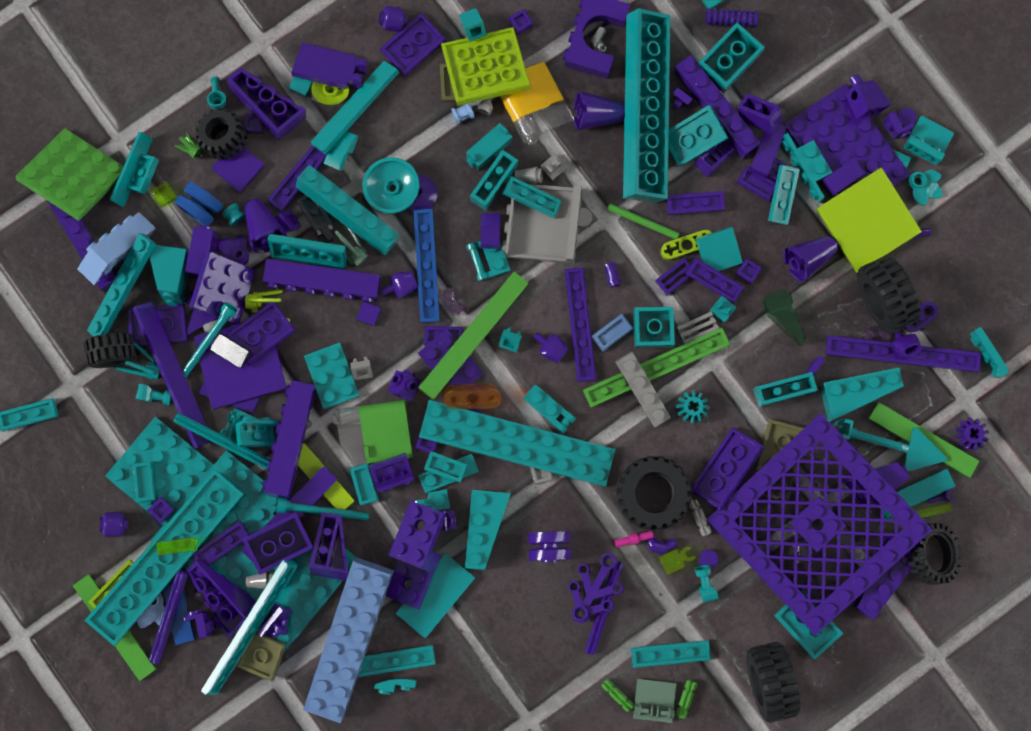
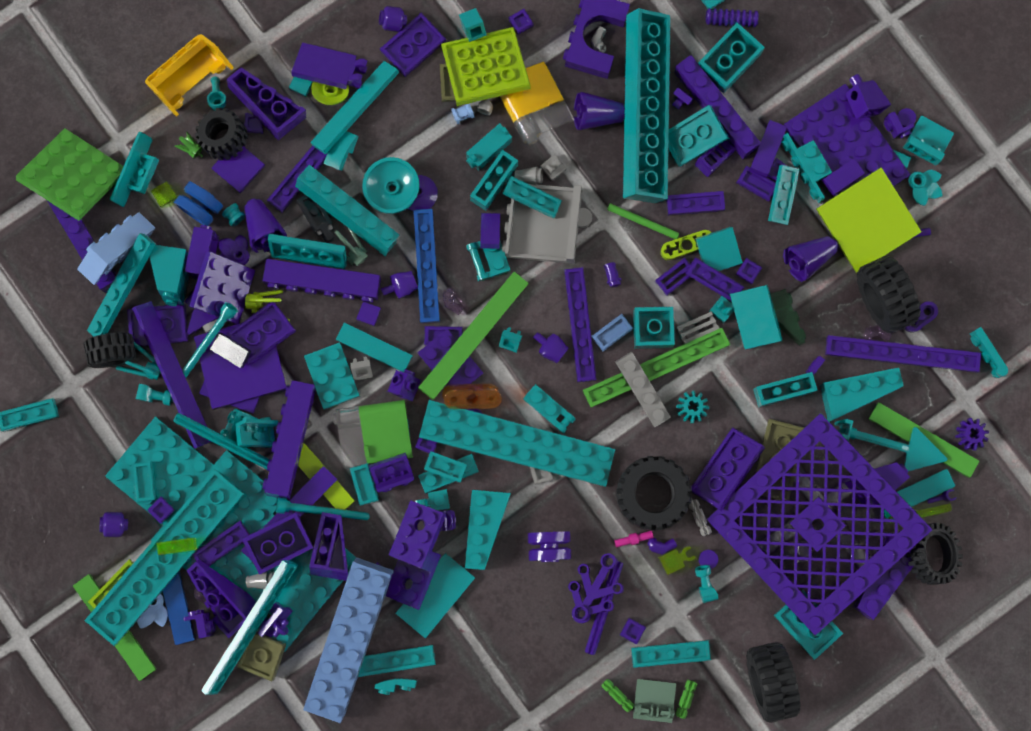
(168, 617): dark purple axle -> none
(186, 70): none -> yellow windscreen
(288, 221): dark purple plate -> none
(374, 347): none -> teal tile
(632, 631): none -> dark purple tile
(756, 317): none -> teal tile
(760, 113): dark purple brick -> none
(906, 345): dark purple piece -> none

